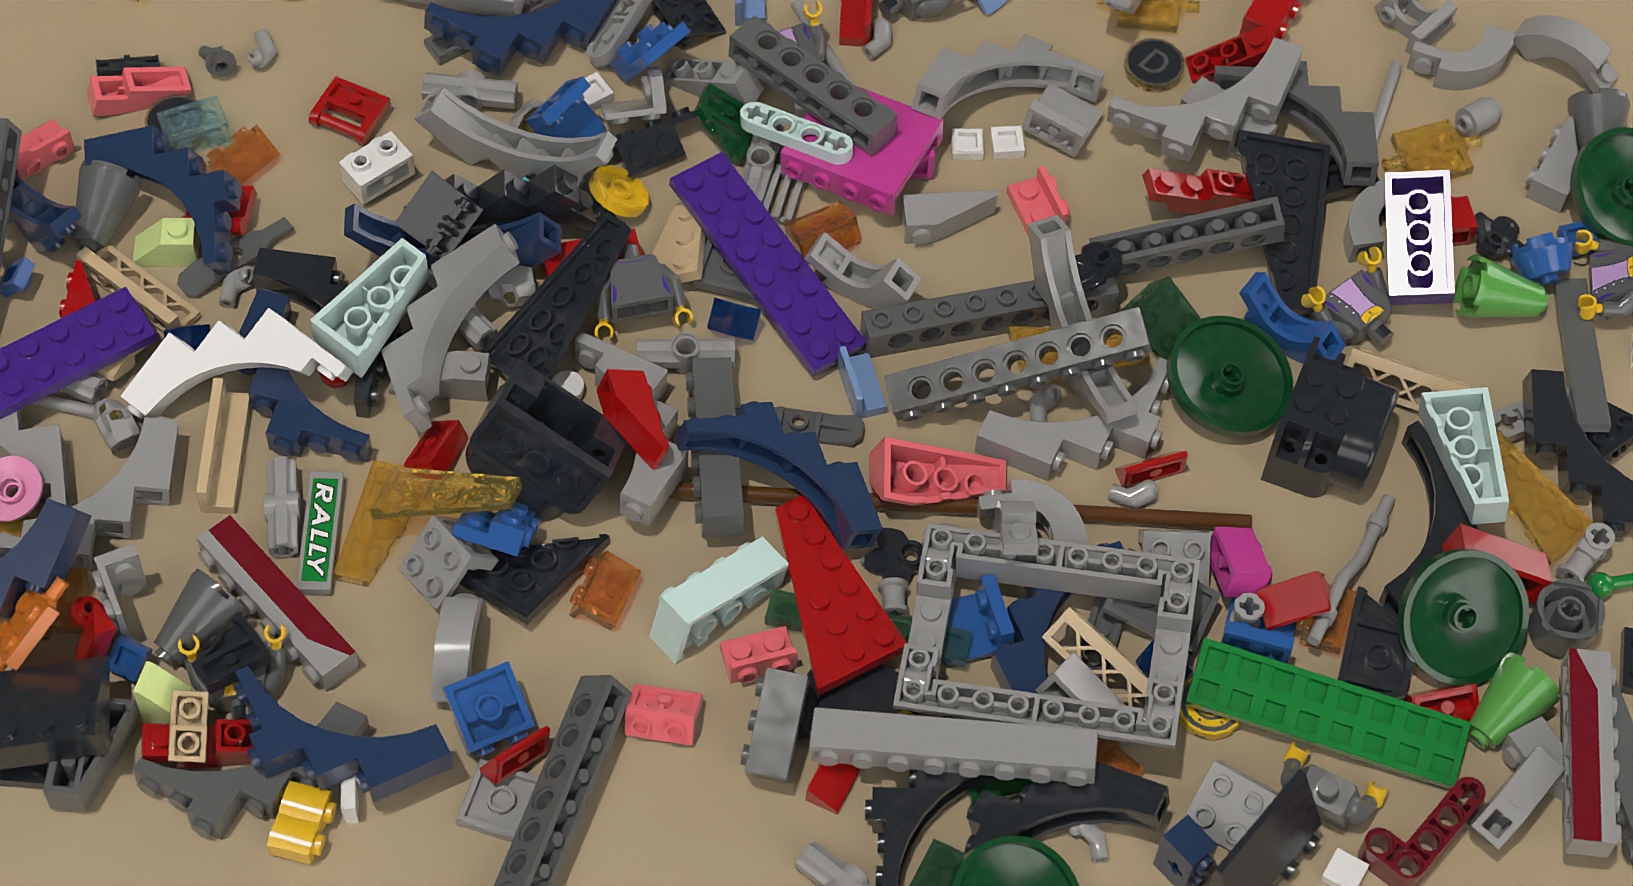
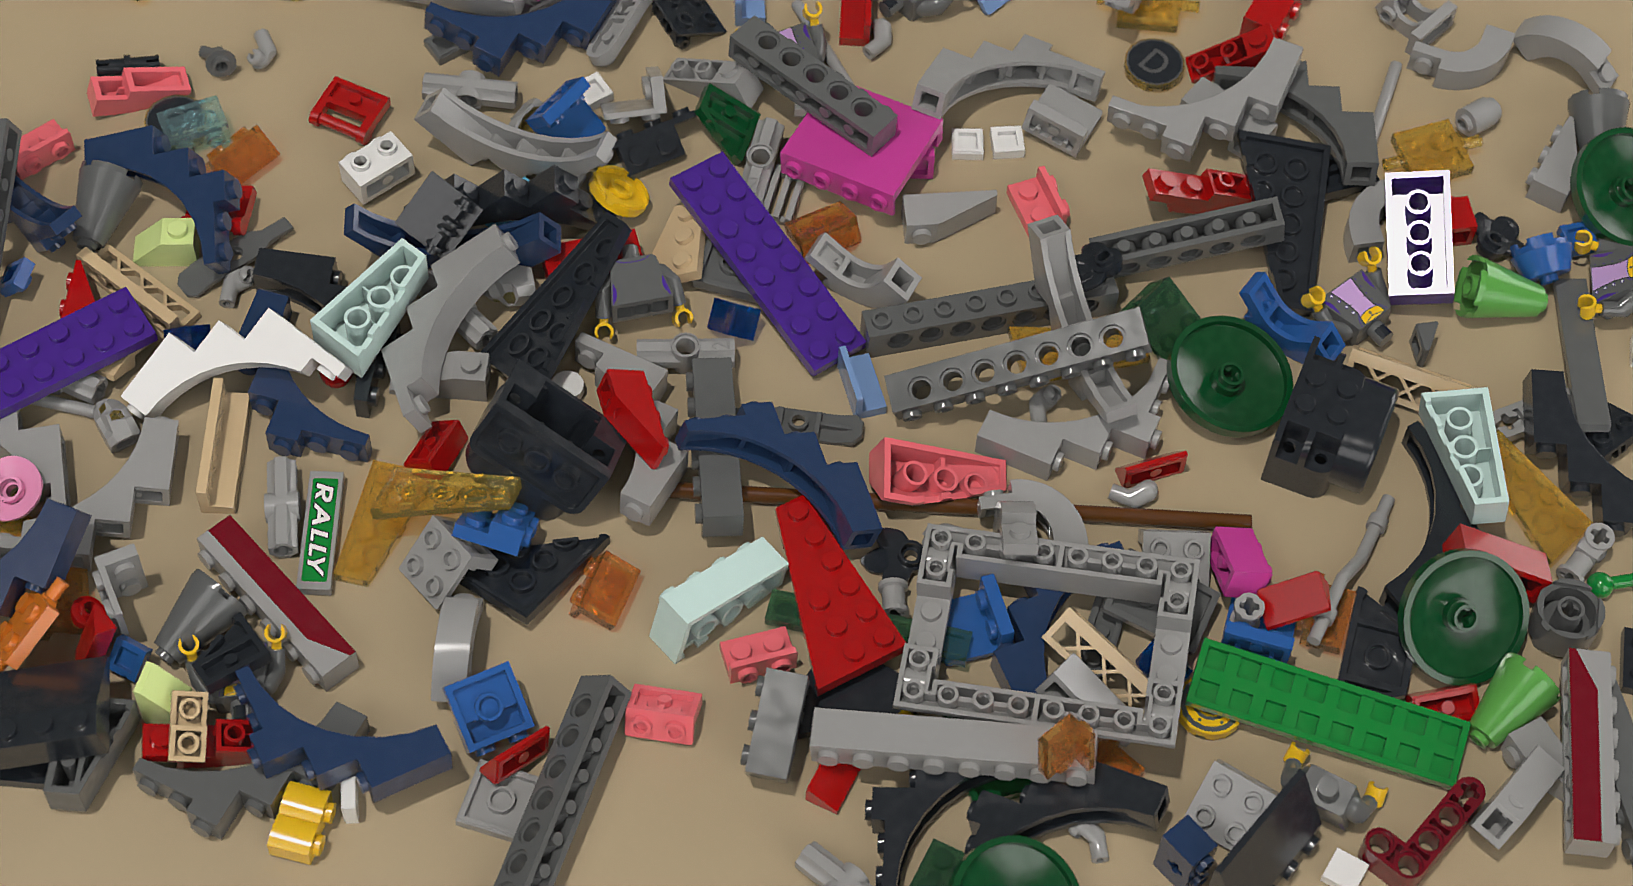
(651, 45): blue plate -> none
(792, 138): light aqua beam -> none
(1063, 743): none -> clear orange bracket
(1422, 340): none -> dark grey slope

